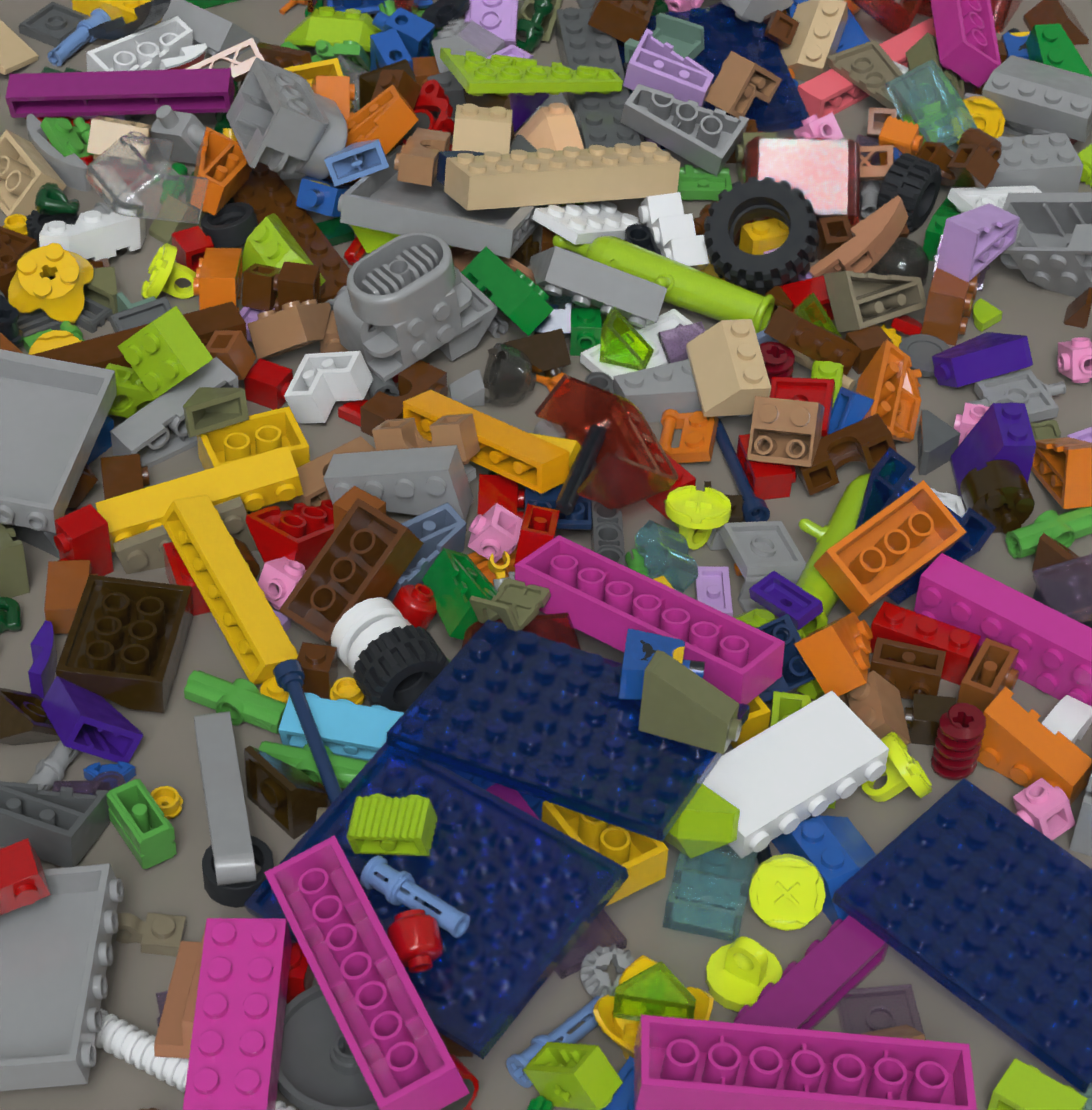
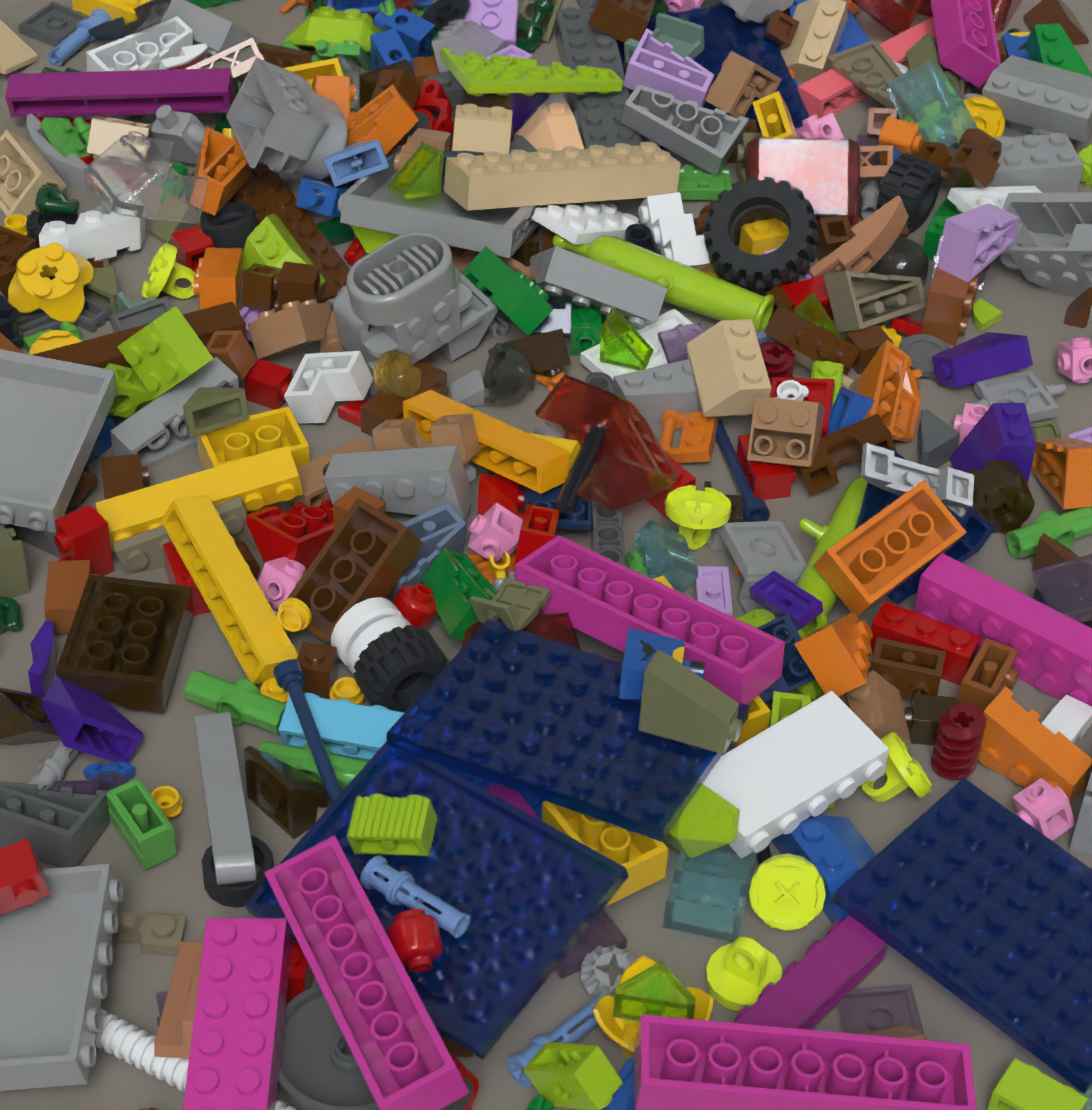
(293, 615): none -> yellow plate
(396, 375): none -> clear yellow hair
(420, 174): none -> clear neon green slope
(774, 117): none -> yellow brick
(792, 389): none -> white plate
(900, 475): none -> light grey slope

